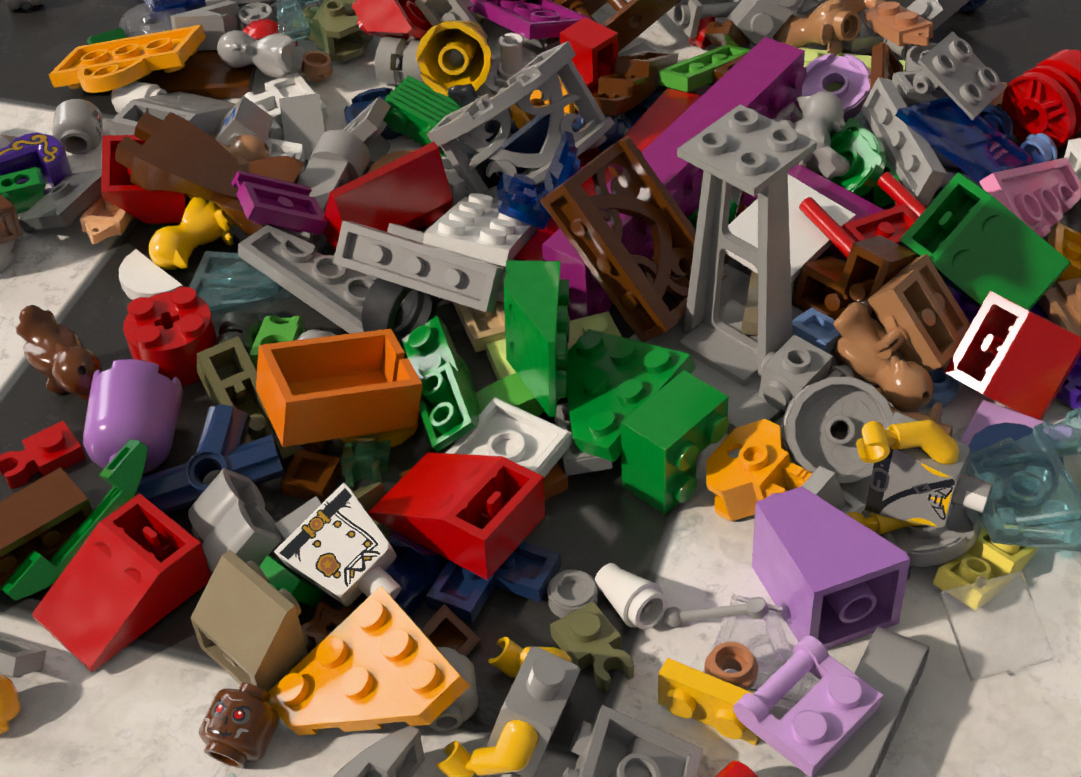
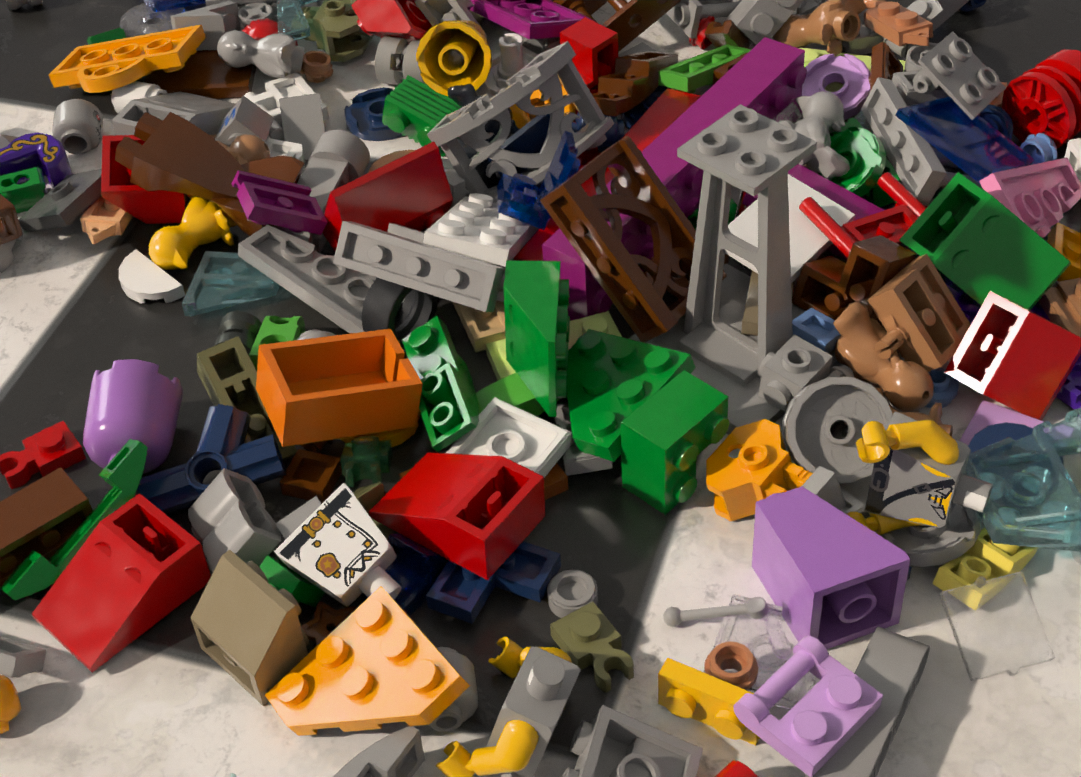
(57, 352): reddish brown animal -> none
(170, 332): red brick -> none
(239, 725): reddish brown head -> none
(369, 126): light grey slope -> none
(449, 631): reddish brown slope -> none
(633, 597): white cone -> none

